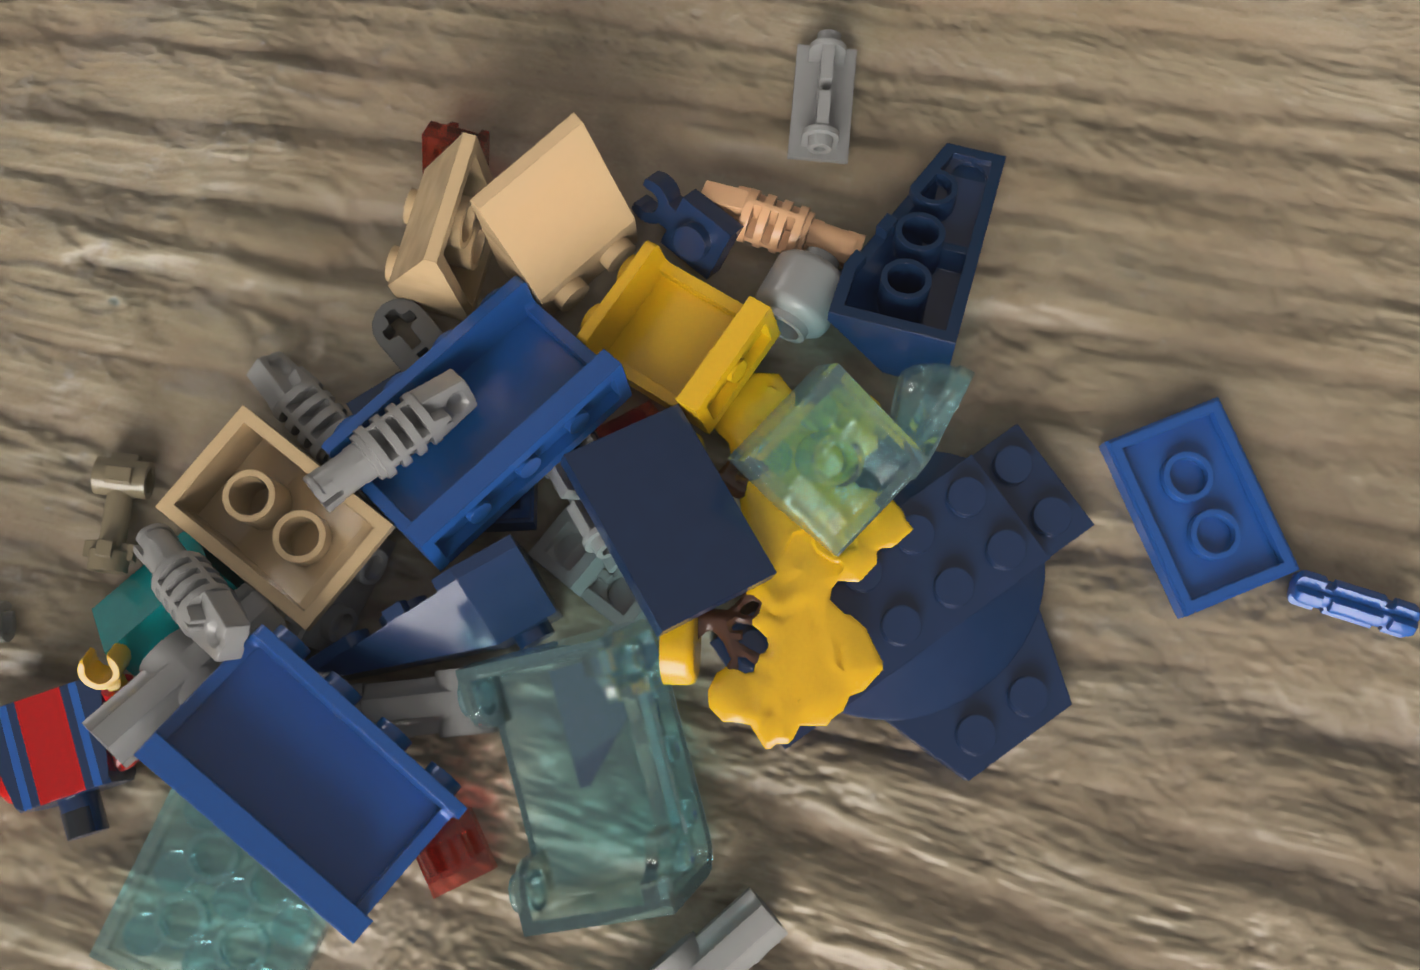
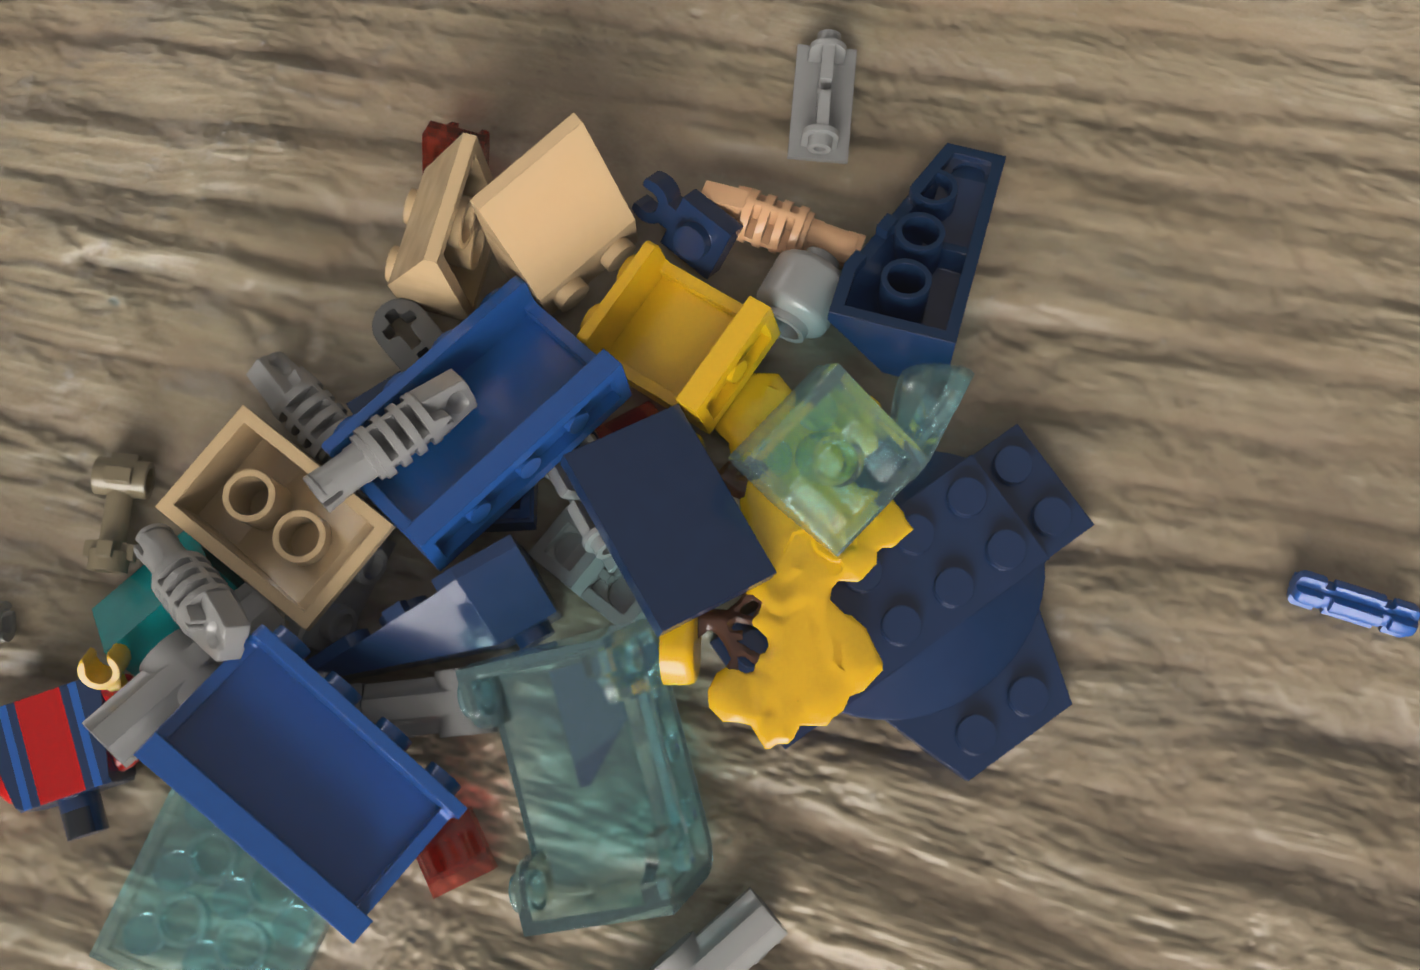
(1198, 508): blue tile -> none

